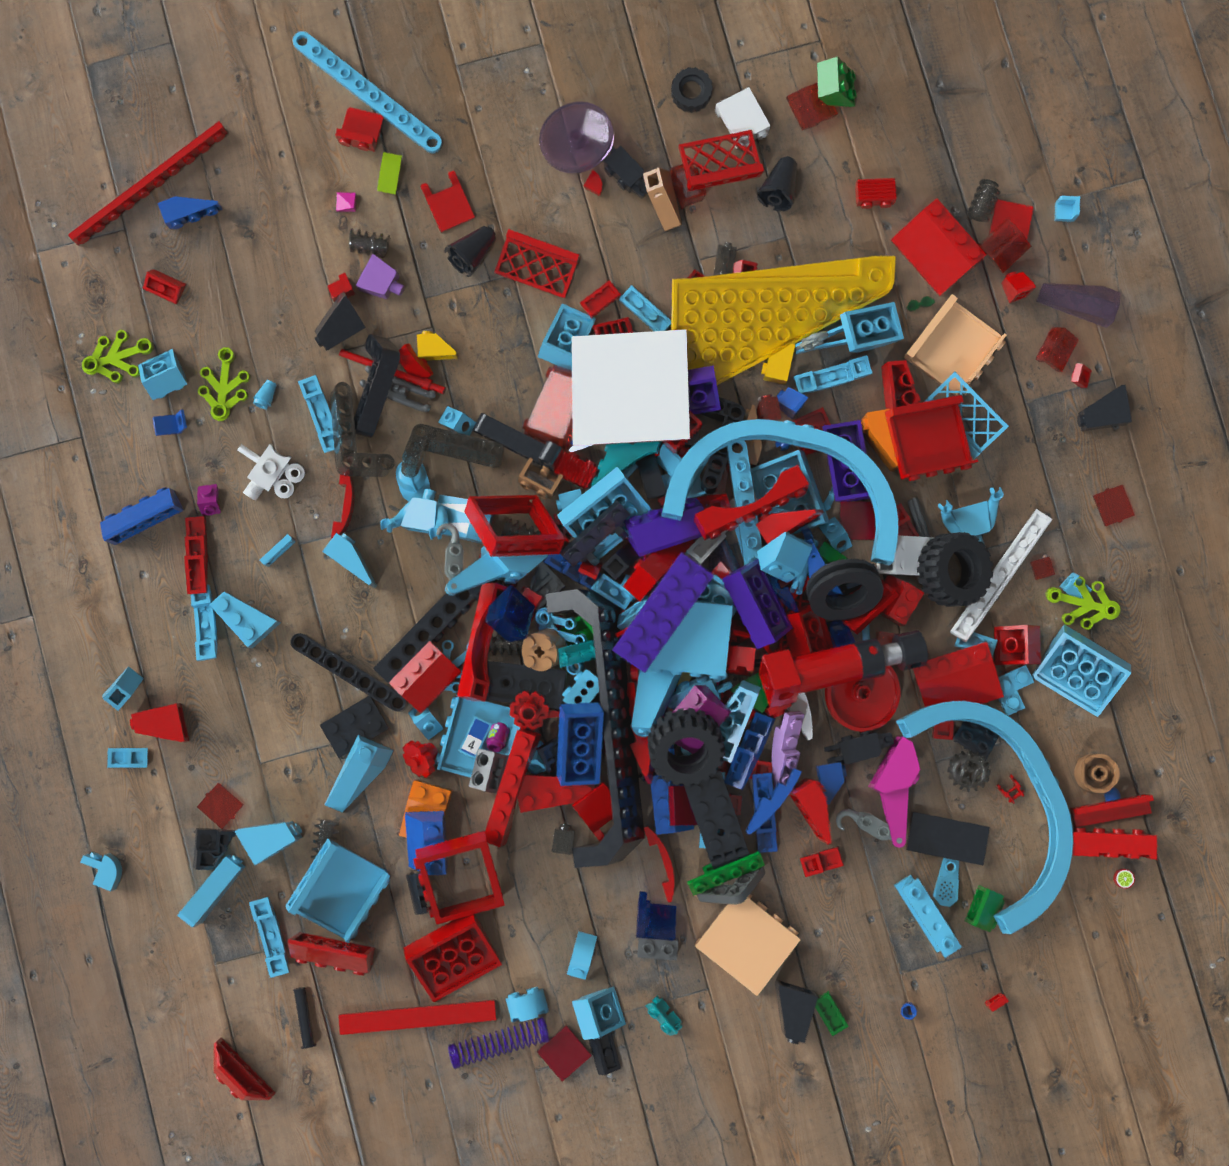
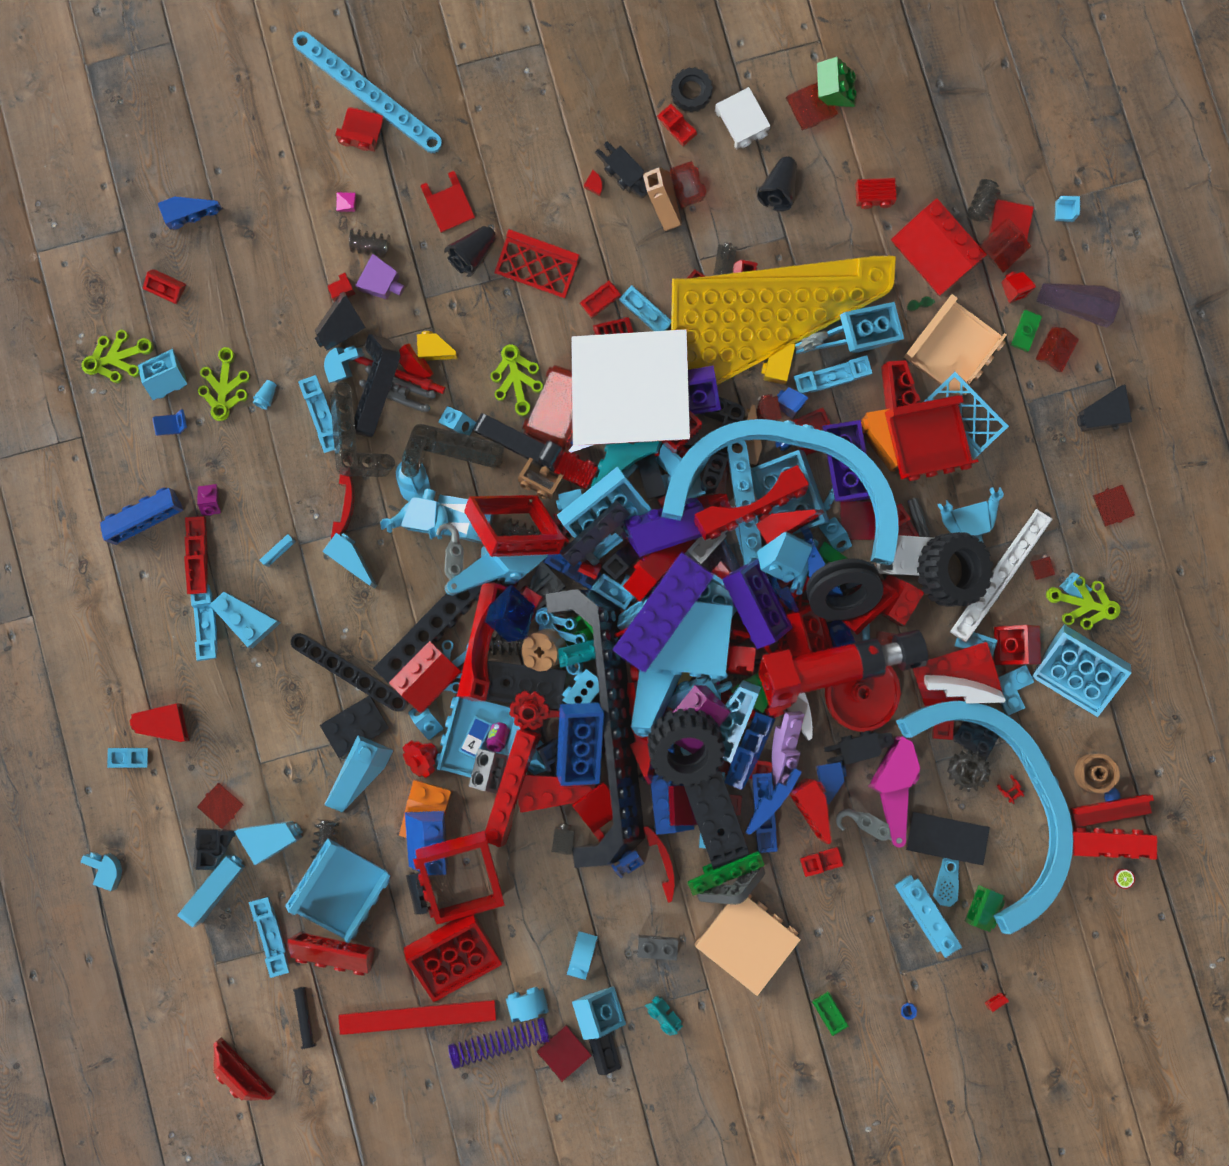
(122, 688): medium azure slope -> none
(143, 187): red plate -> none
(268, 472): white piece -> none
(337, 365): none -> medium azure brick
(389, 173): lime slope -> none
(515, 377): none -> lime plant
(558, 341): medium azure slope -> none
(576, 137): clear purple dish -> none
(628, 863): none -> blue plate
(655, 920): clear blue bracket -> none
(676, 125): none -> red slope
(725, 176): red fence -> none
(795, 1010): black slope -> none
(970, 690): none -> white slope
(1026, 330): none -> green plate
(1081, 375): red plate -> none

